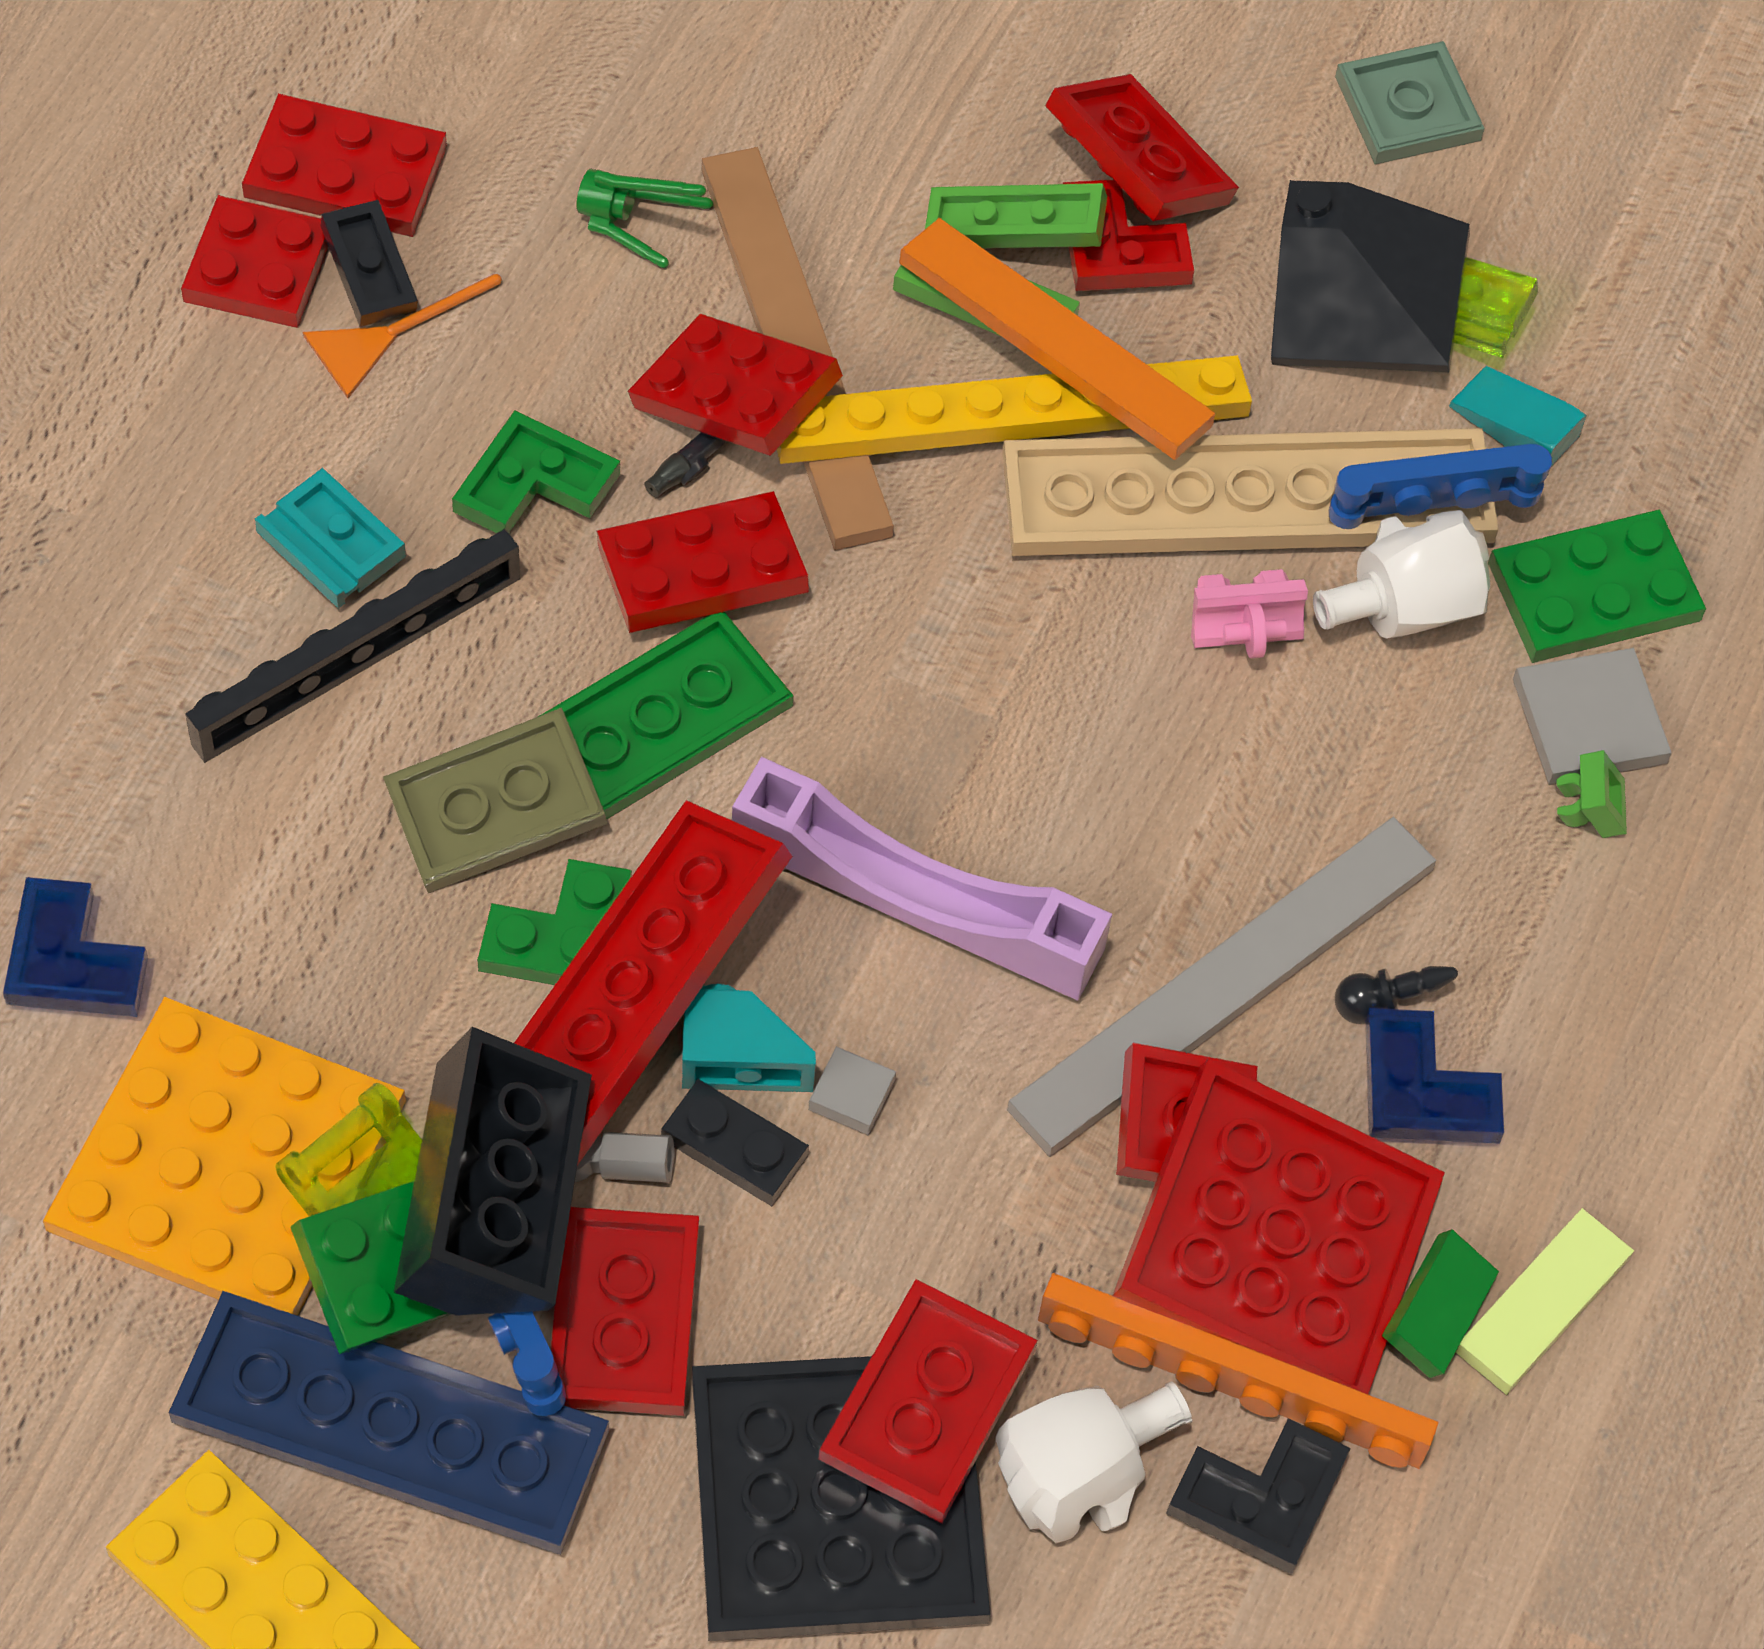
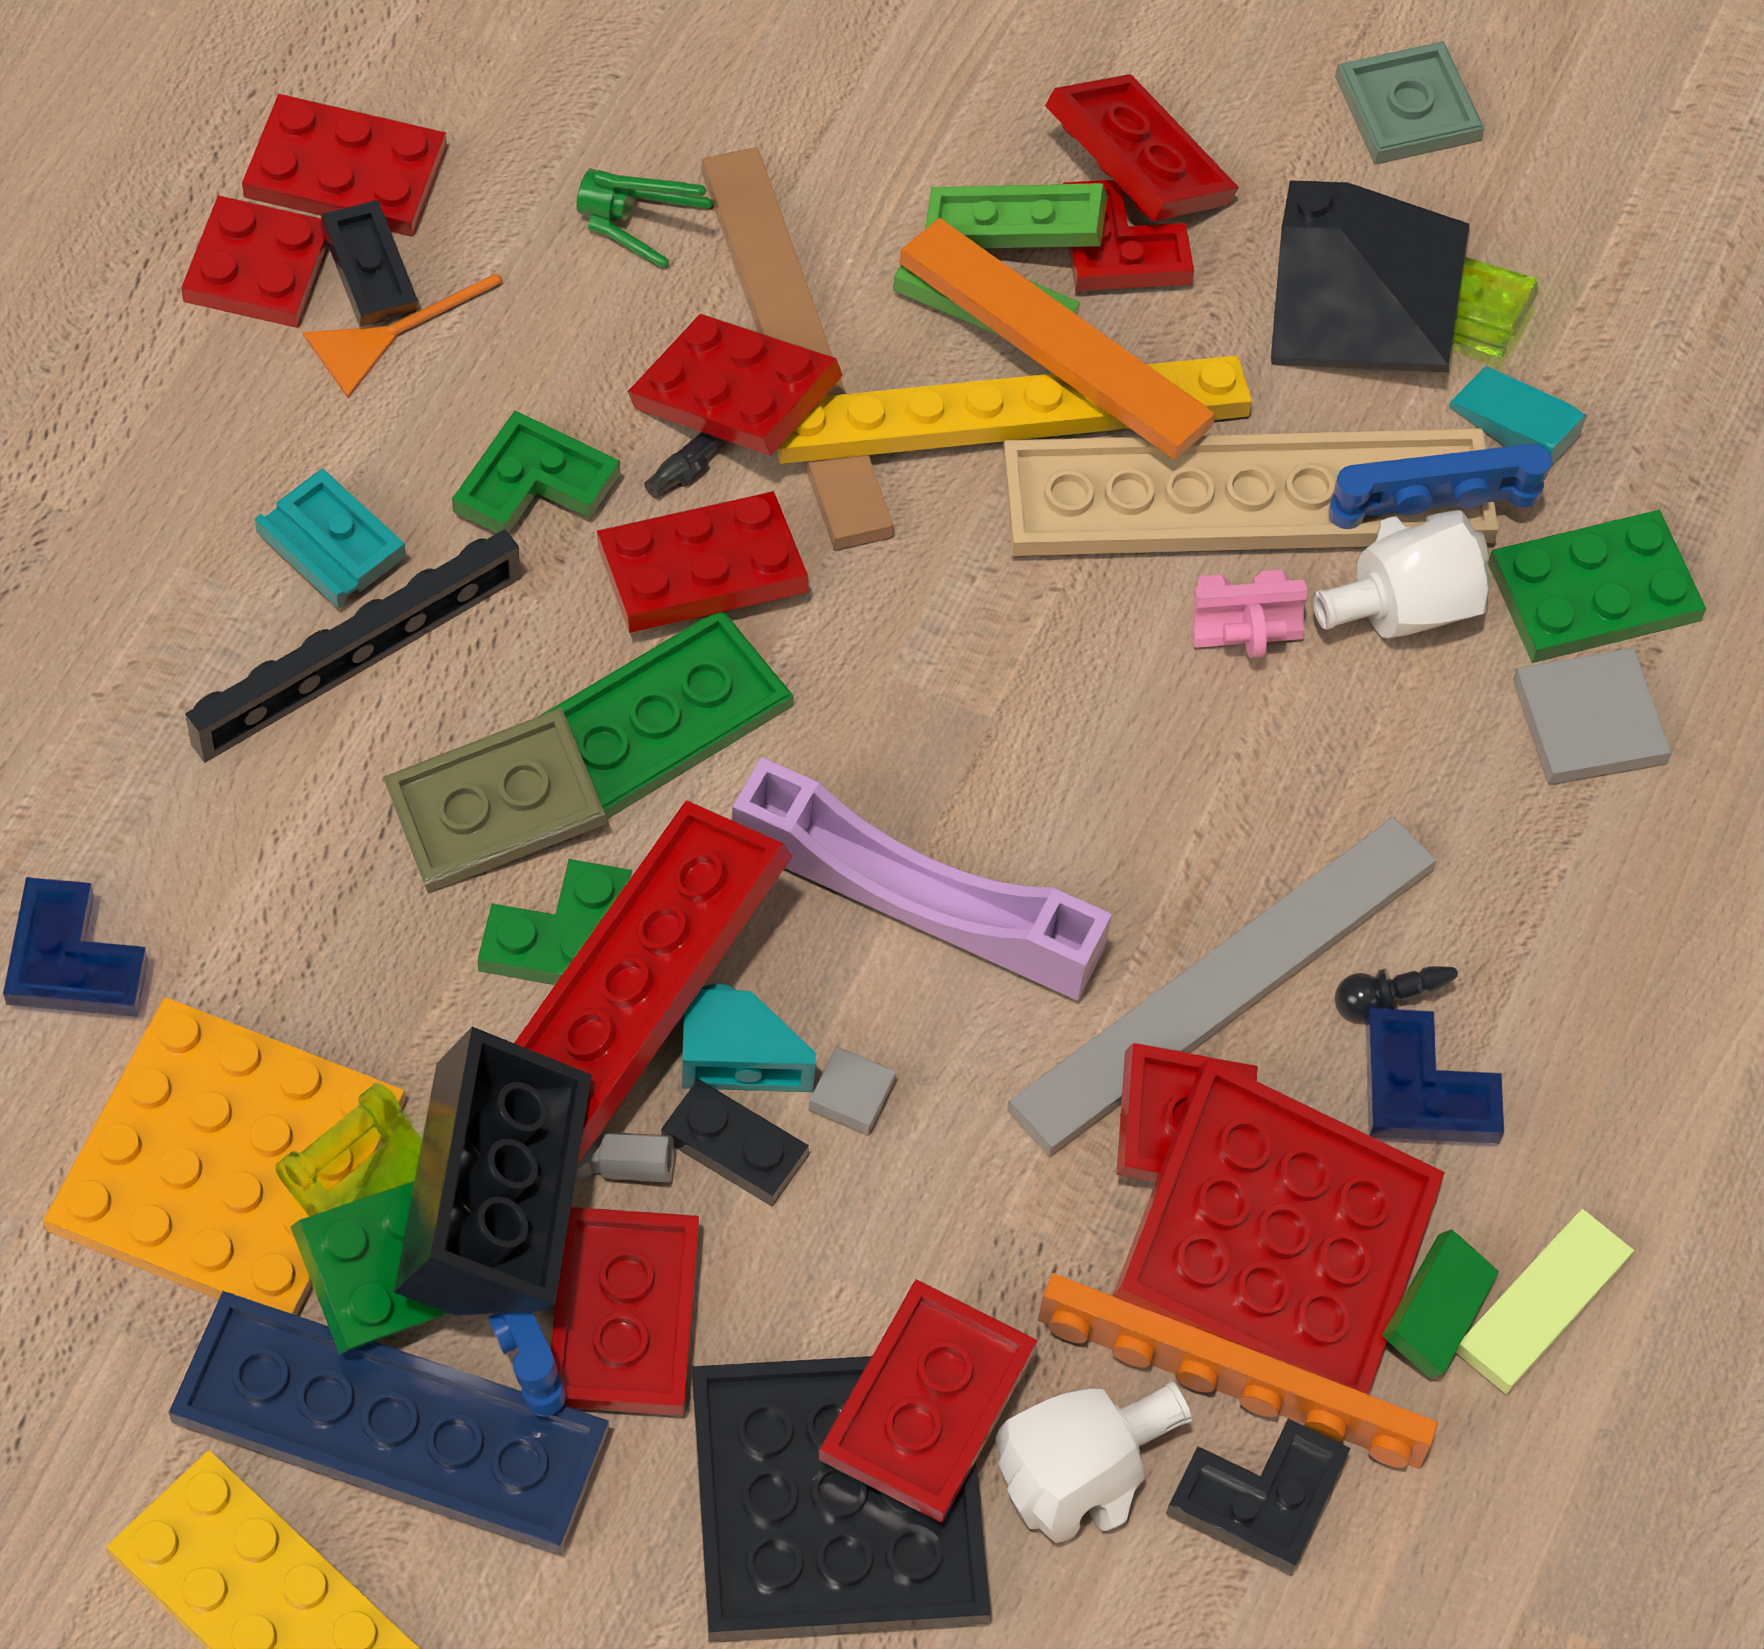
(1600, 792): bright green tile -> none

